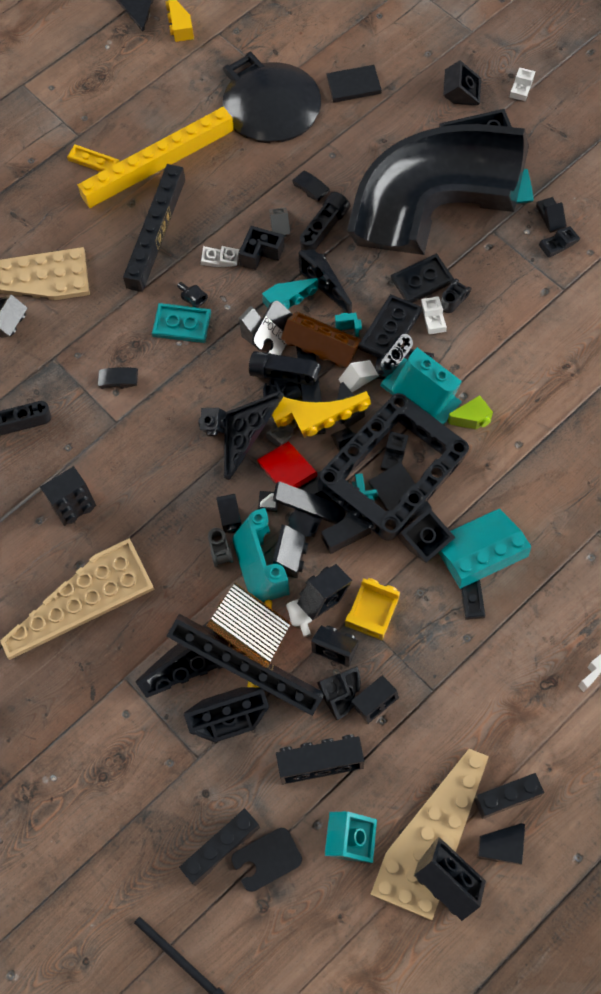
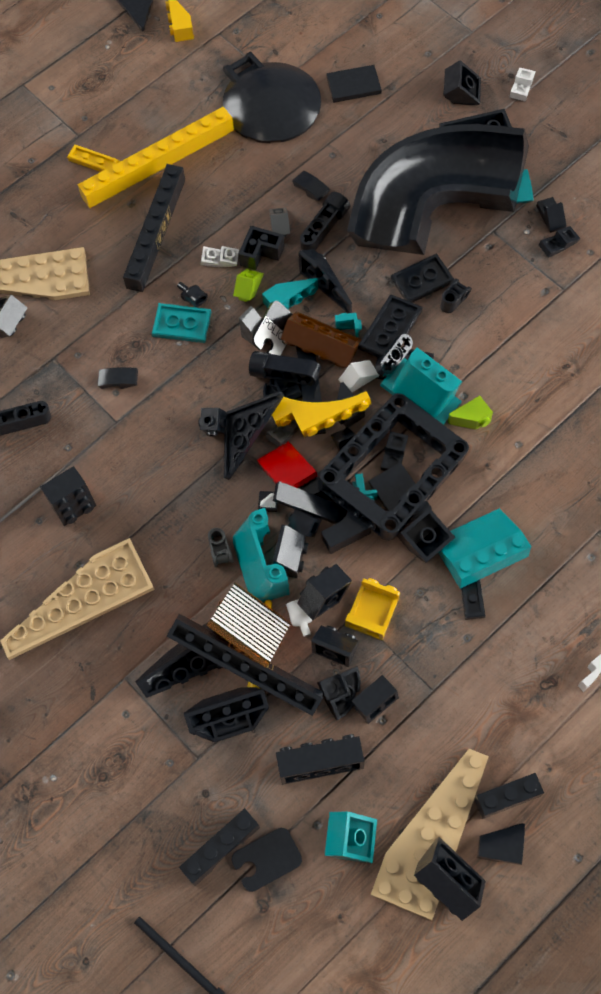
(229, 513): black slope -> none
(247, 284): none -> lime slope
(433, 315): white slope -> none

